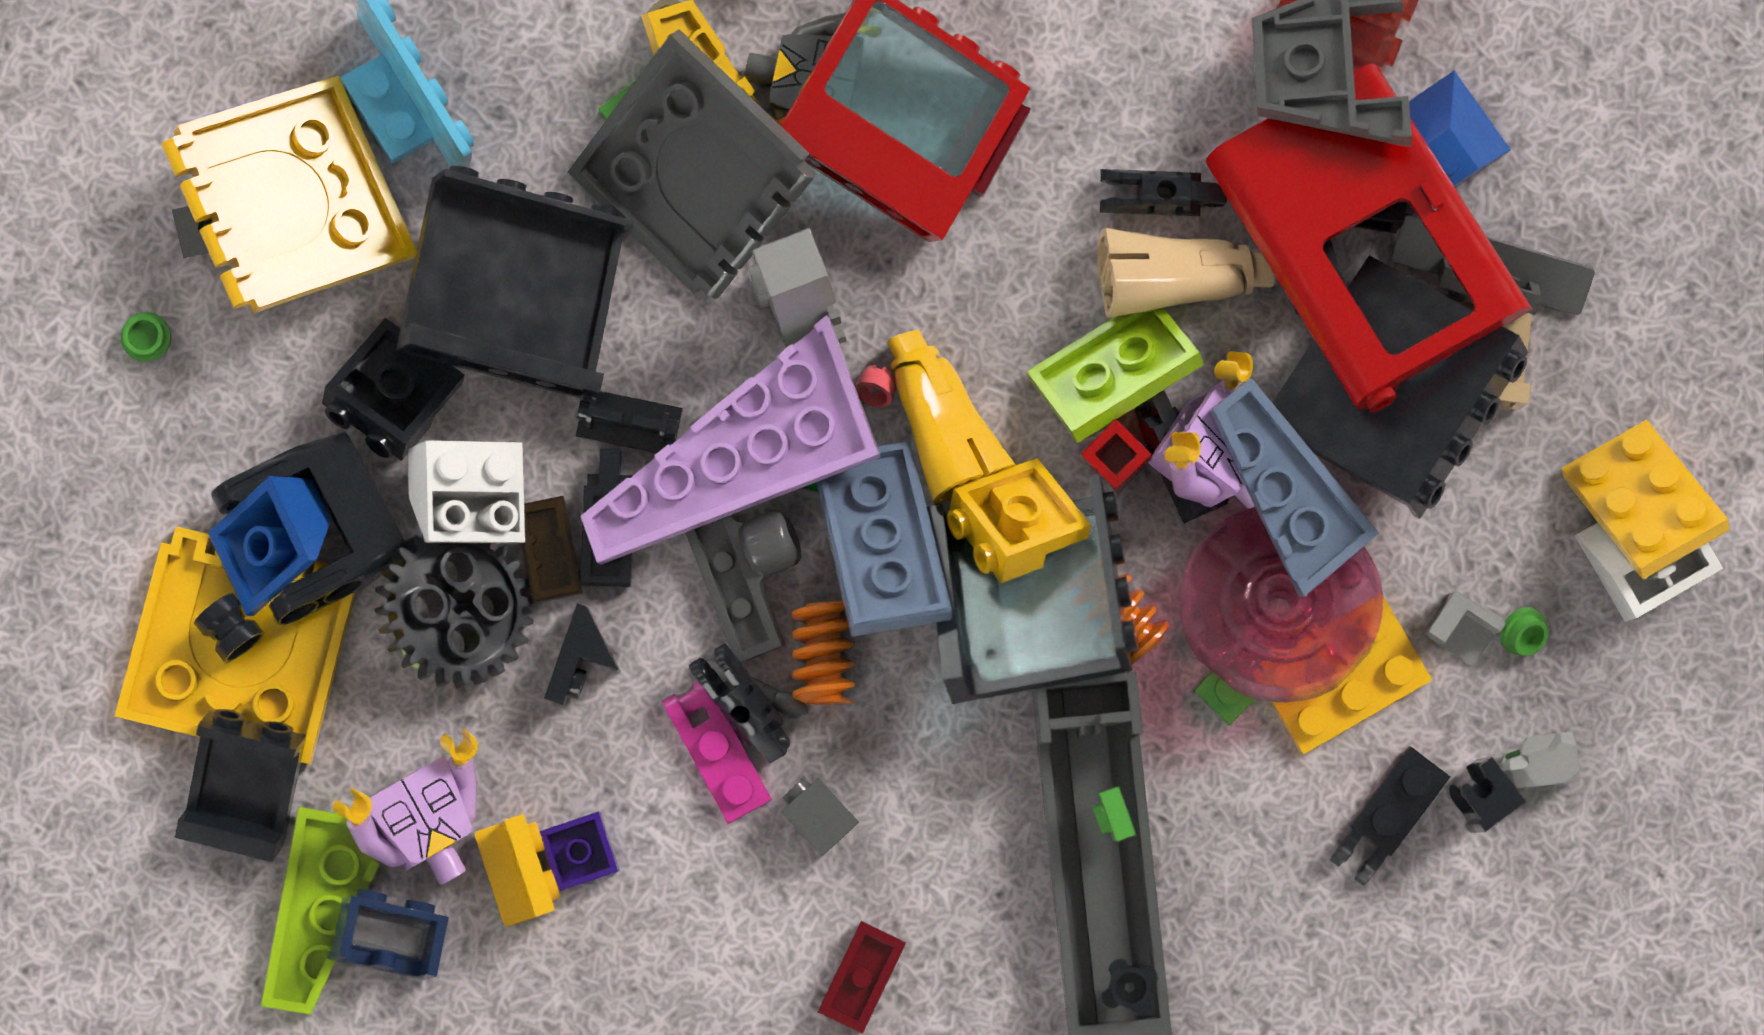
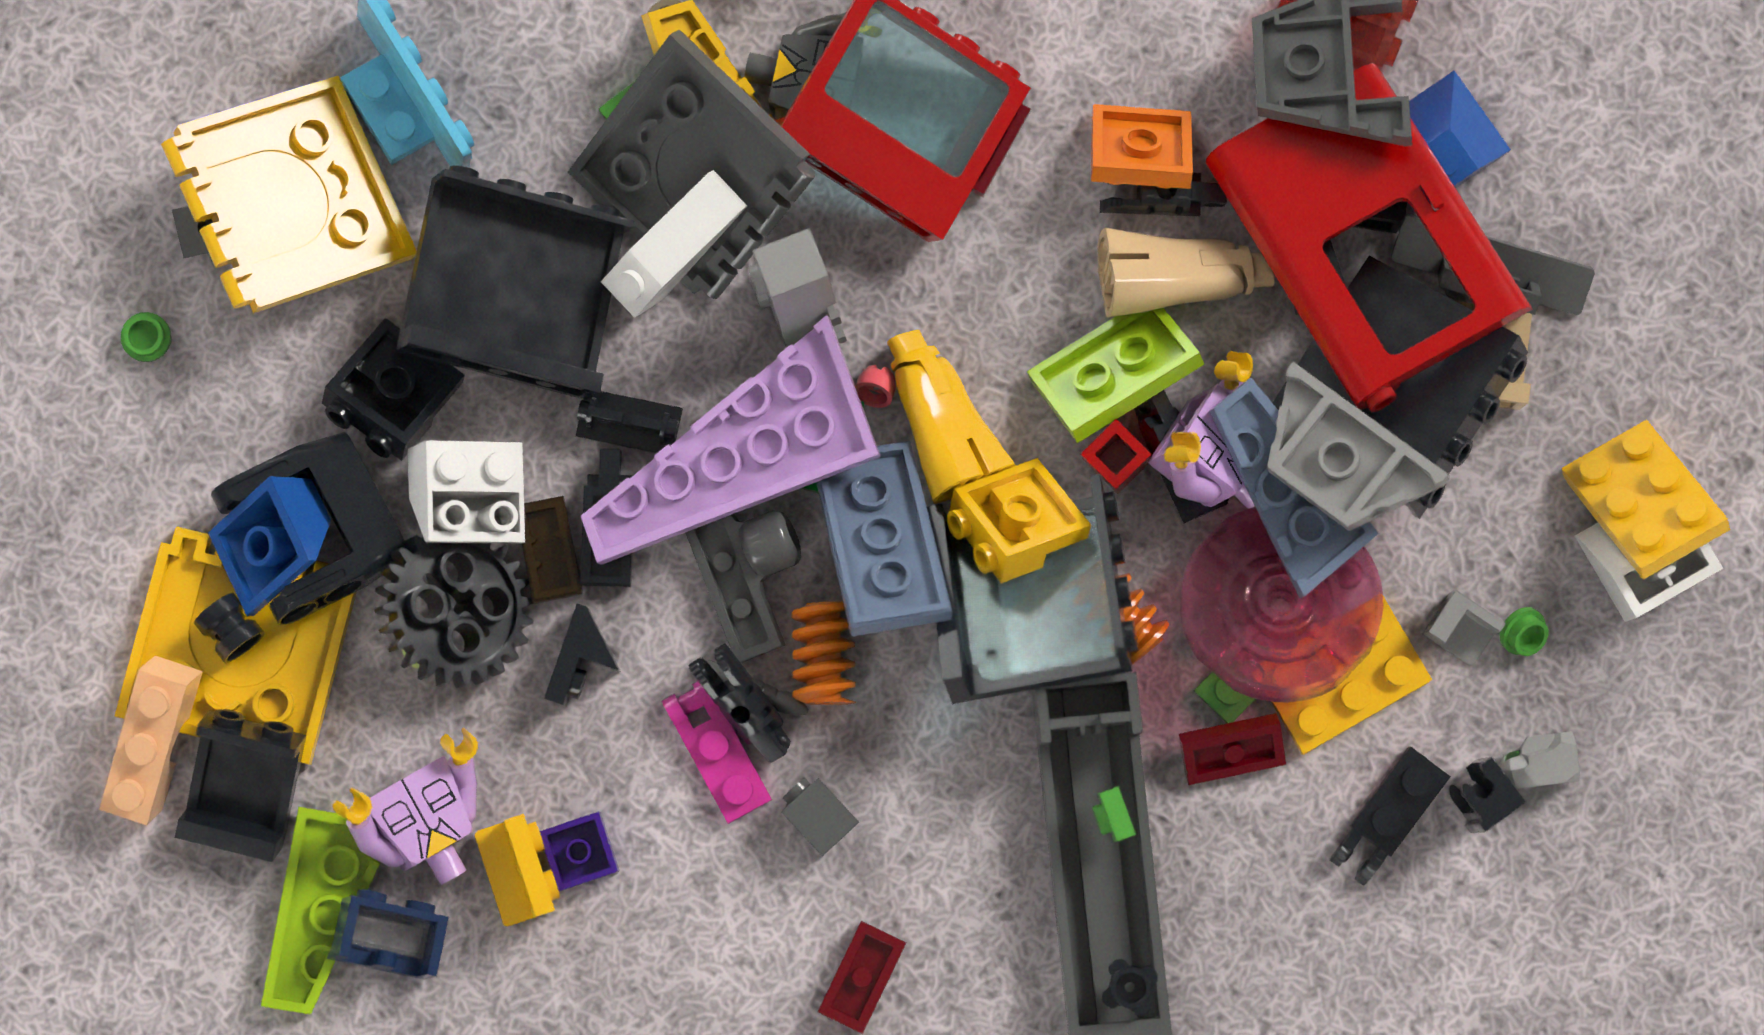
(153, 719): none -> light nougat arch
(674, 245): none -> white slope
(1141, 146): none -> orange plate
(1232, 749): none -> dark red plate
(1343, 456): none -> light grey wing

